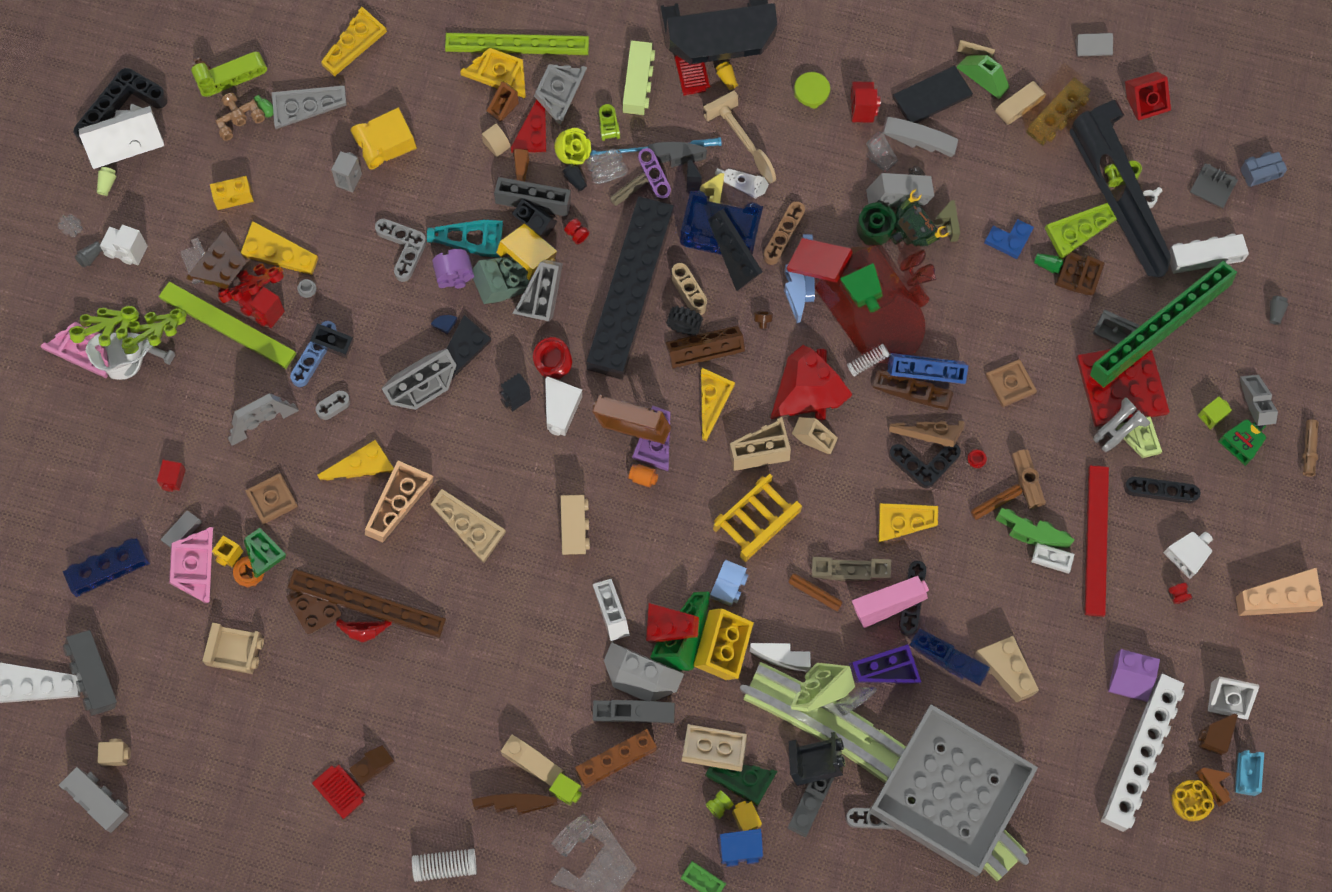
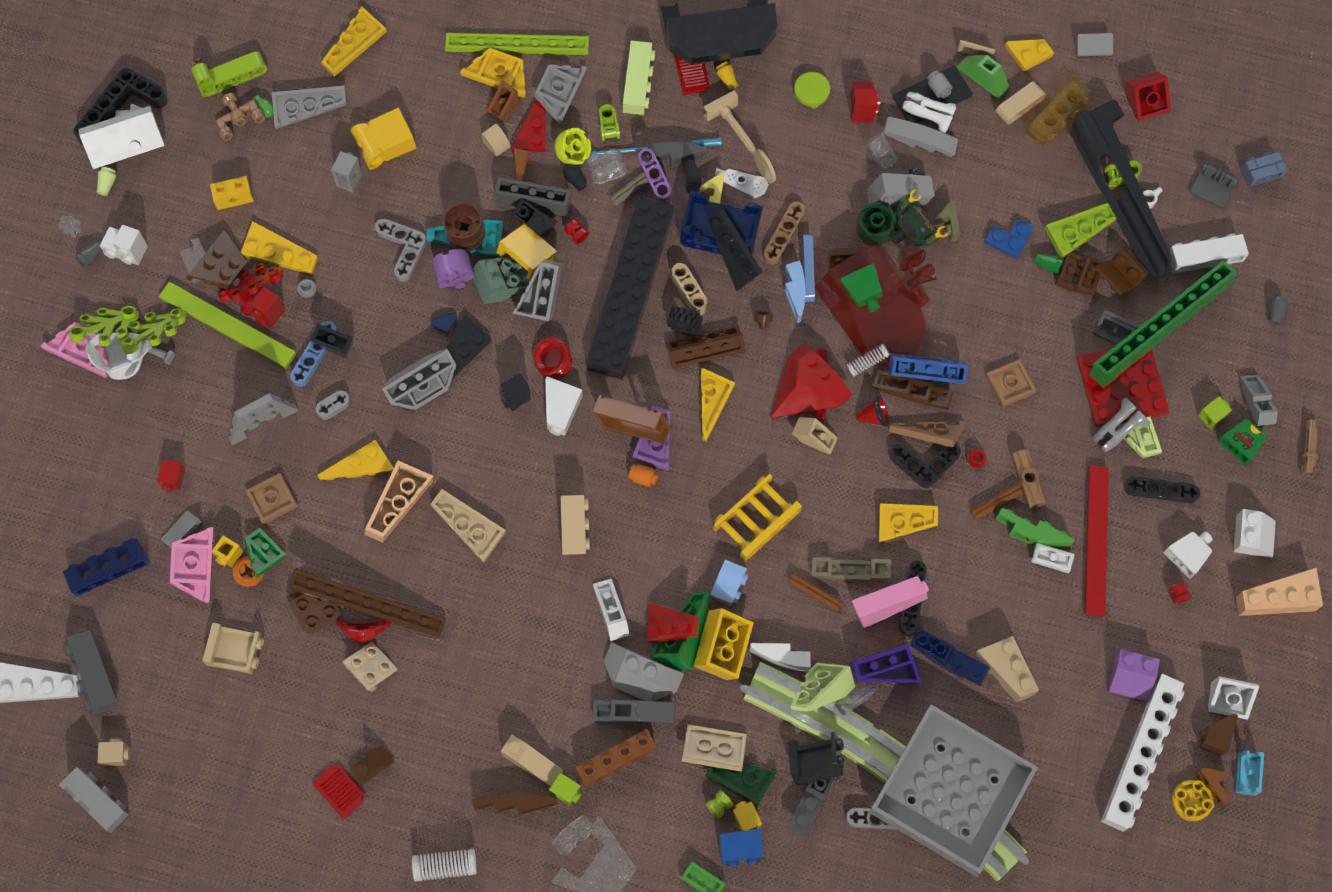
(370, 666): none -> tan hinge
(460, 218): none -> copper wheel
(761, 448): tan wedge -> none
(819, 260): red tile -> none
(874, 413): none -> red hat
(918, 104): none -> white piece
(939, 84): none -> light grey brick
(1029, 52): none -> yellow wing
(1122, 271): none -> reddish brown bracket
(1254, 533): none -> white slope

